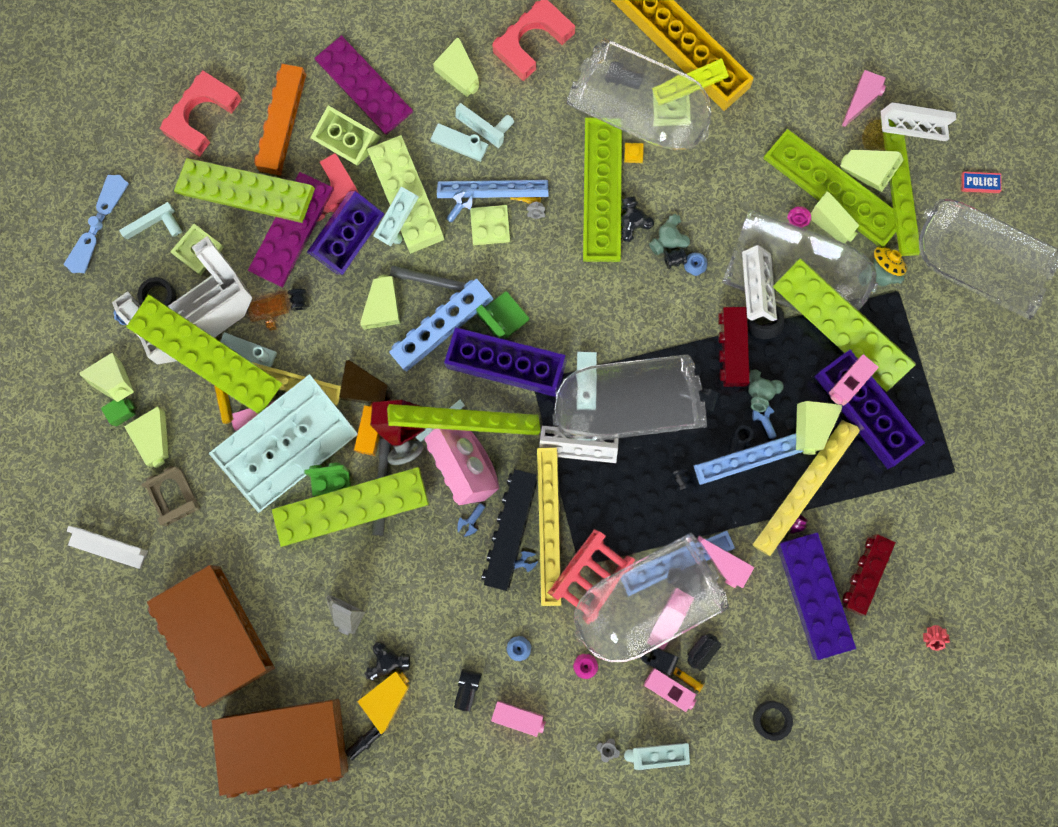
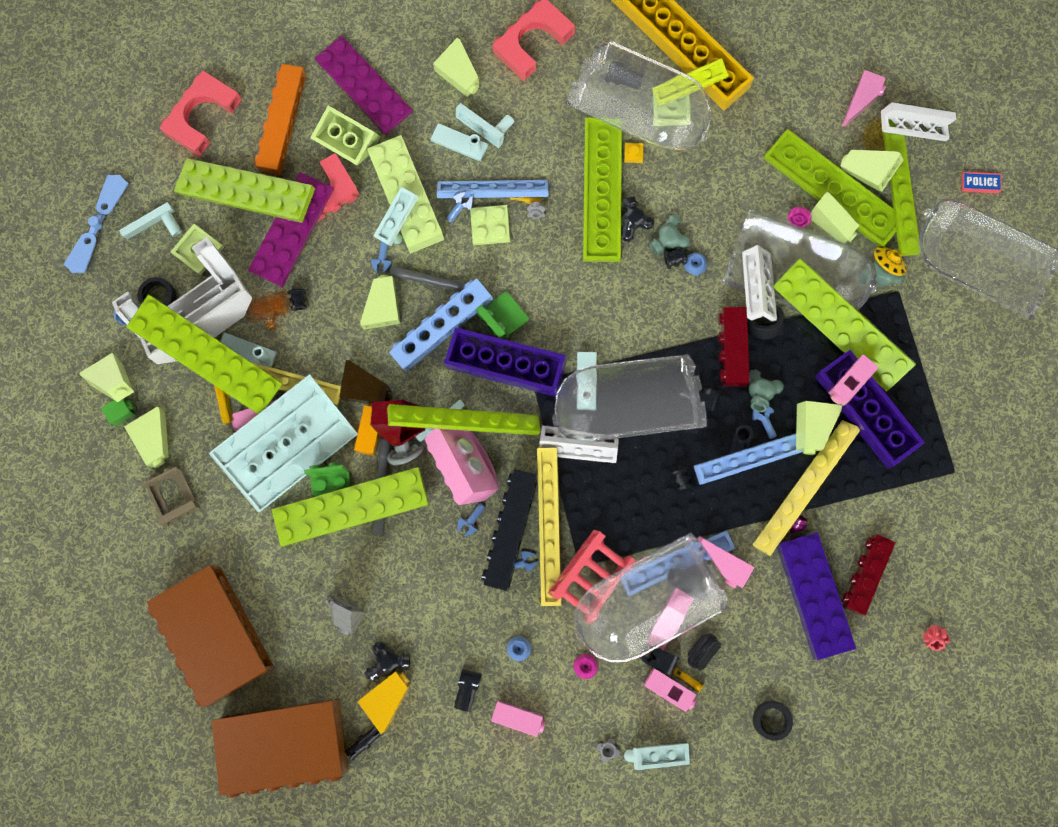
(107, 547): white fence -> none
(345, 233): dark purple brick -> none
(382, 258): none -> medium blue bar

